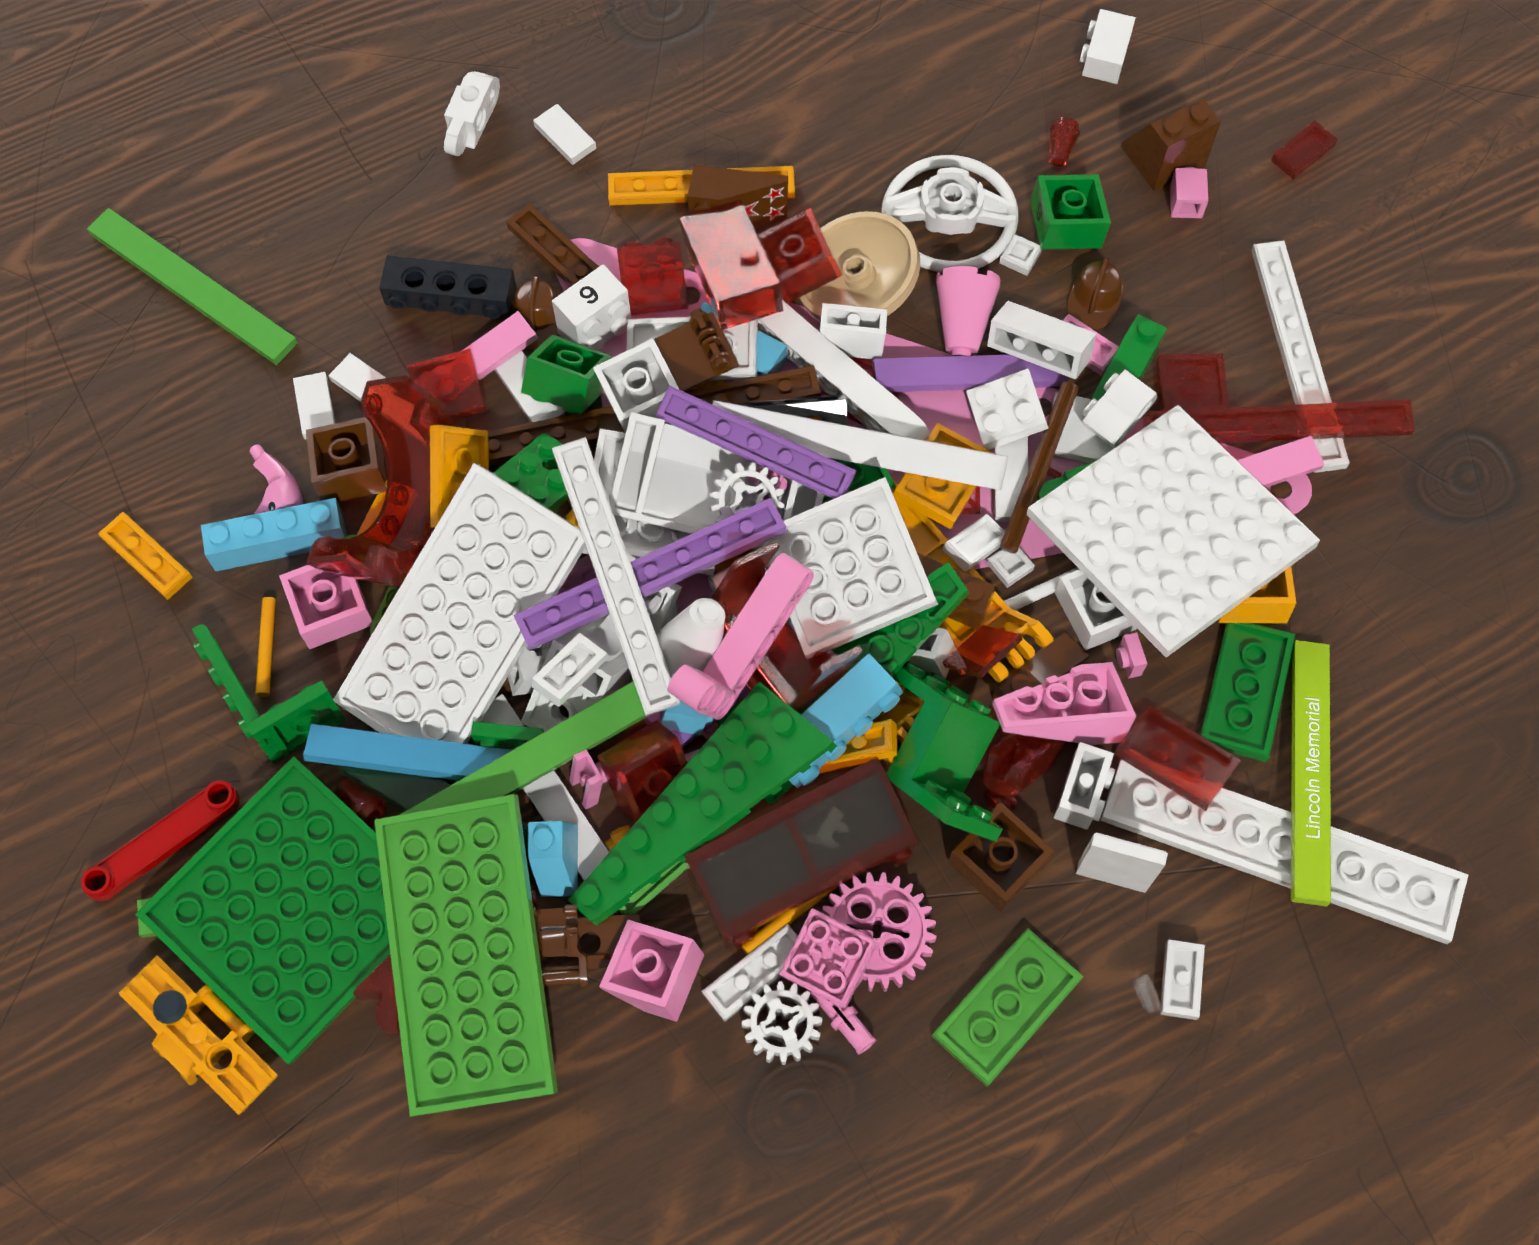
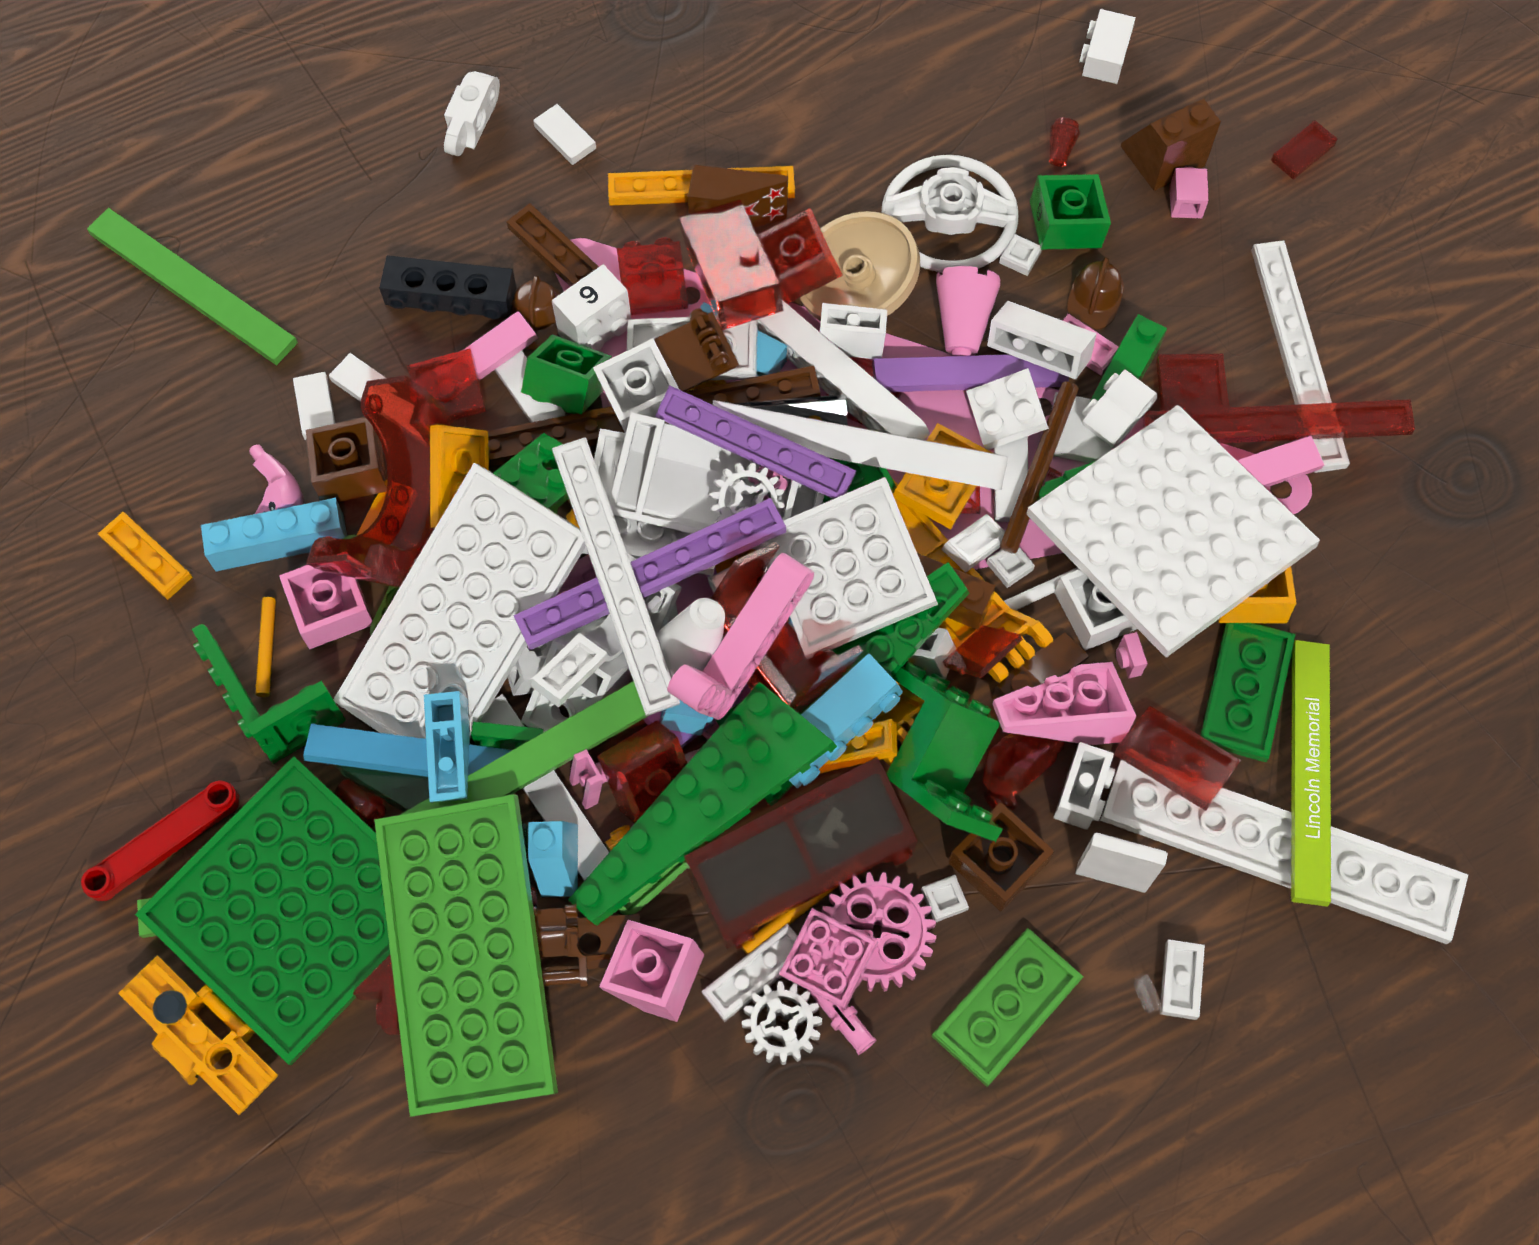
(447, 745): none -> medium azure slope
(945, 898): none -> white tile

